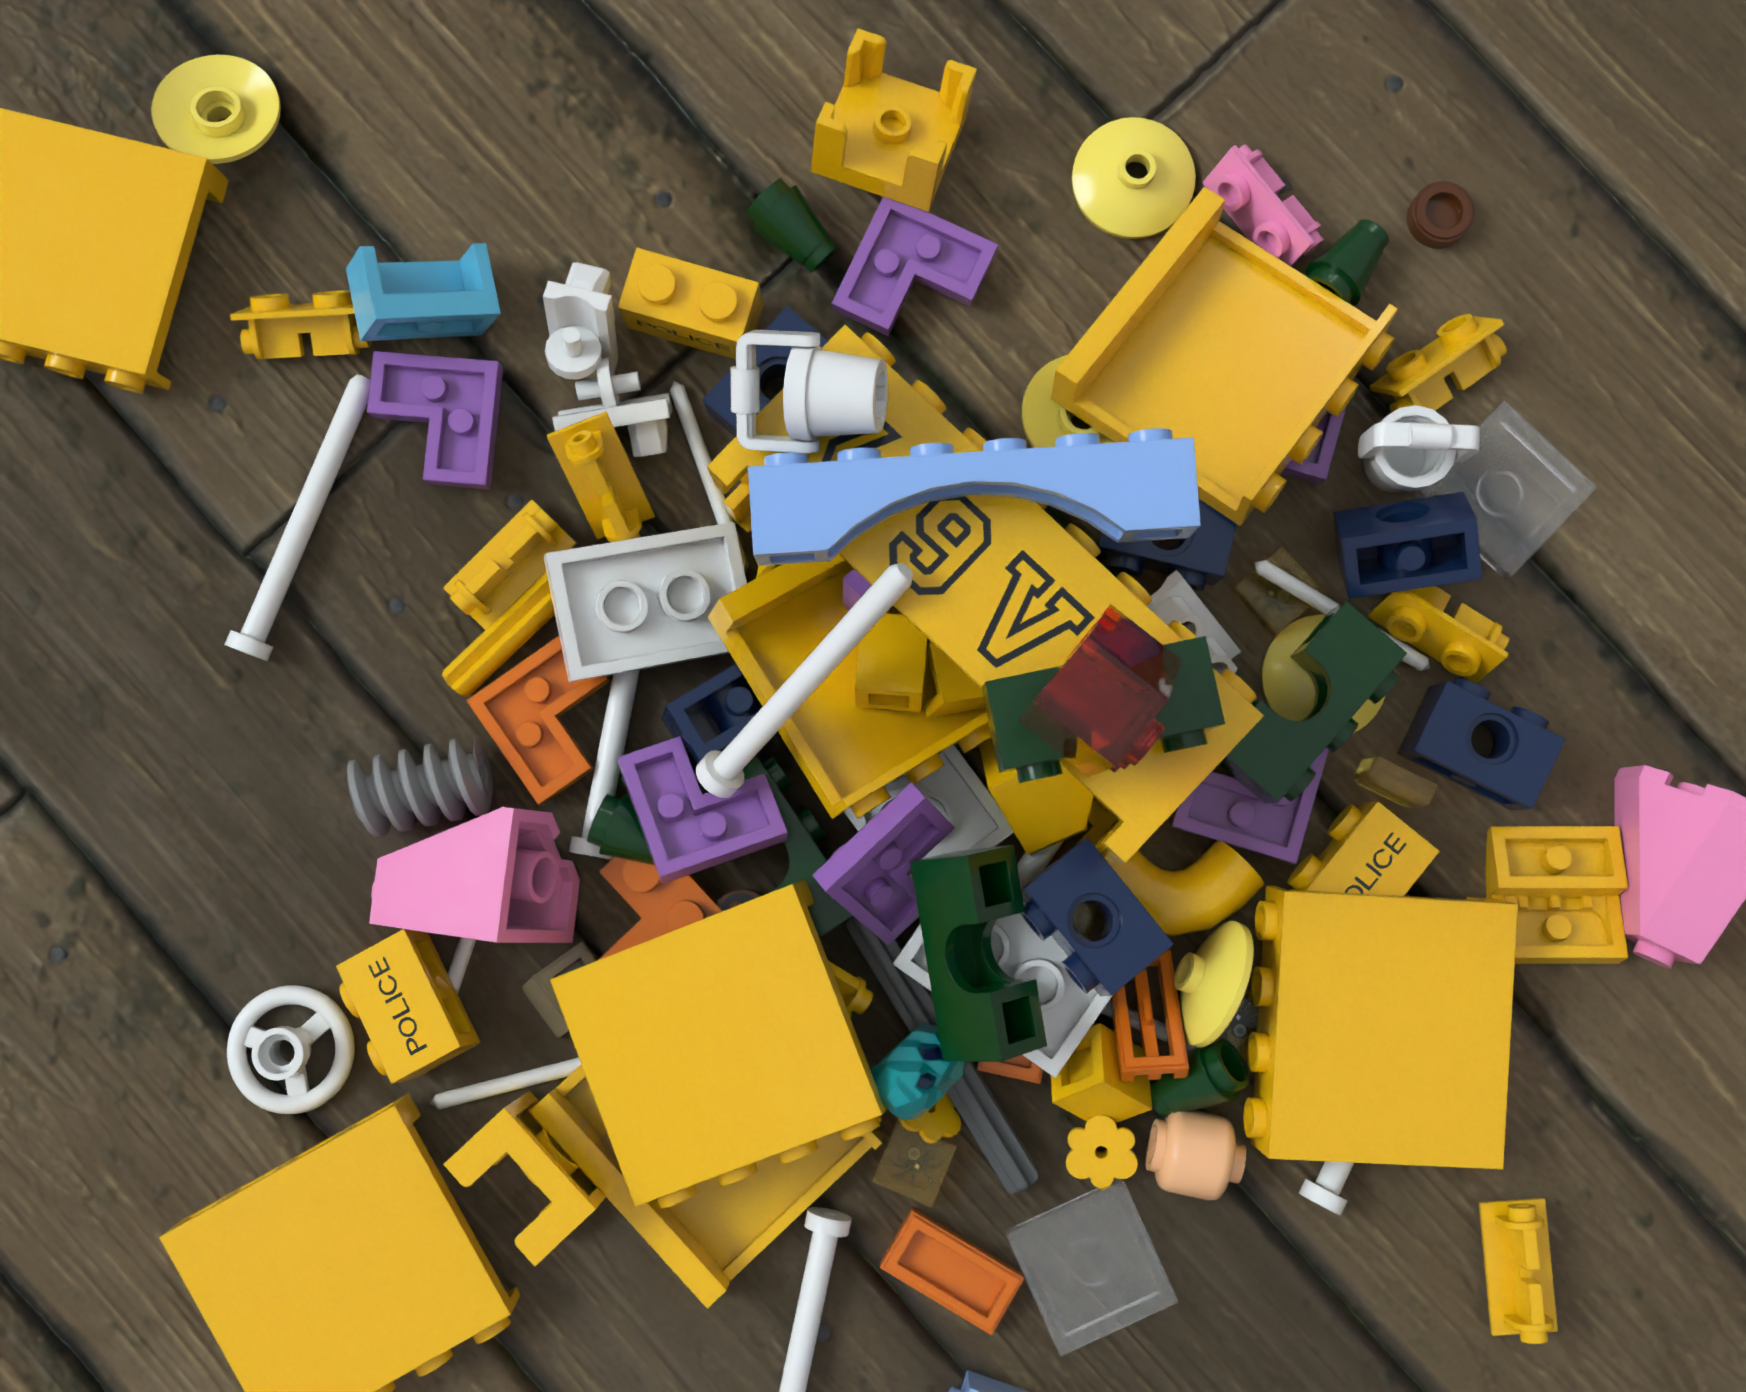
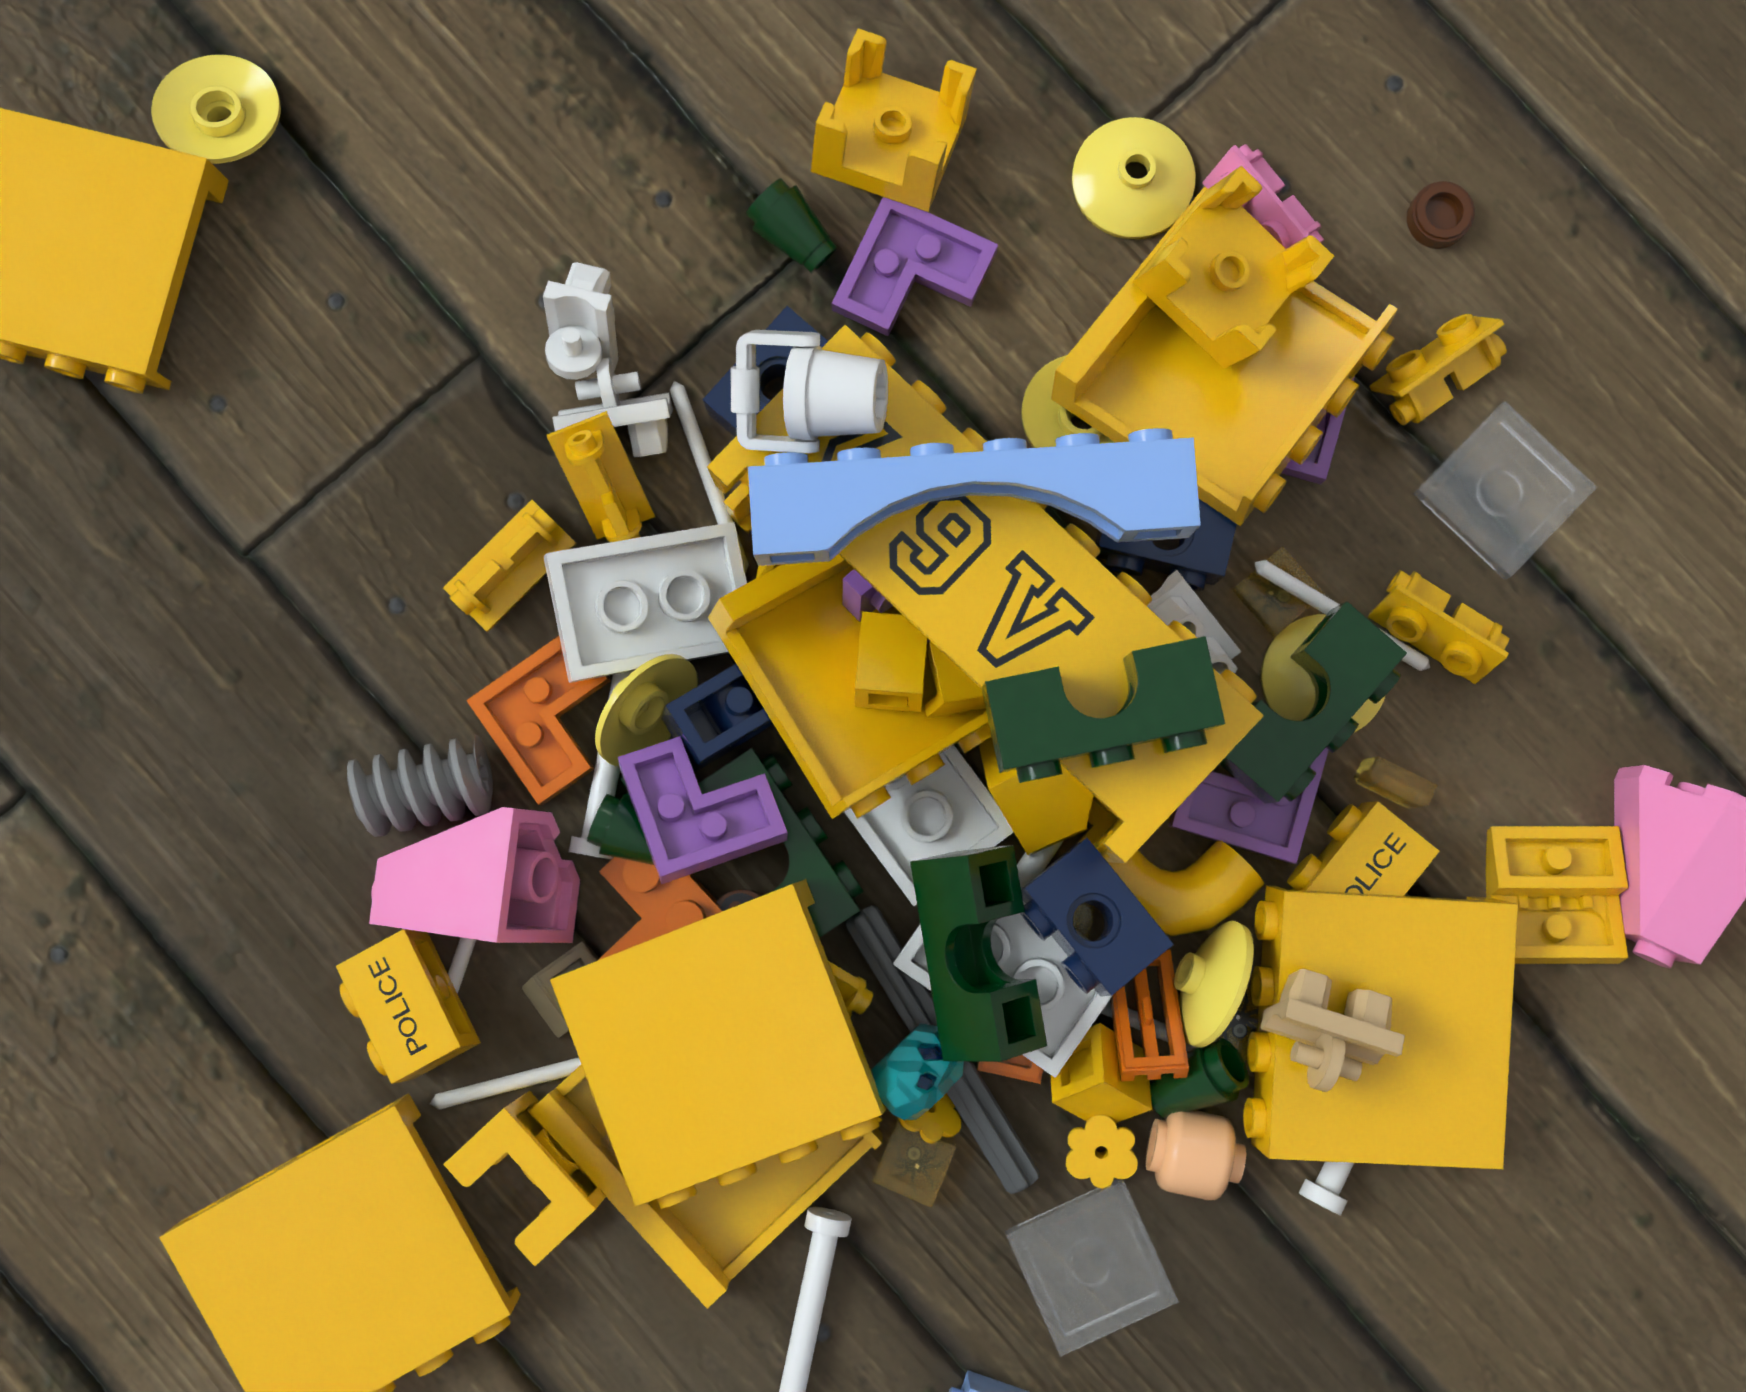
(267, 1055): white piece -> none
(278, 326): yellow hinge -> none
(302, 522): white bar -> none
(423, 296): medium azure panel -> none
(456, 400): medium lavender plate -> none
(501, 639): yellow axle -> none
(637, 705): none -> light yellow dish
(689, 303): yellow brick -> none
(723, 770): white bar -> none
(873, 867): medium lavender plate -> none
(952, 1271): orange tile -> none
(1106, 697): clear red wedge -> none
(1227, 273): none -> yellow panel
(1335, 1038): none -> tan hips
(1350, 261): dark green cone -> none
(1408, 545): dark blue brick -> none
(1414, 449): white piece -> none
(1518, 1269): yellow hinge -> none
(1520, 752): dark blue brick -> none

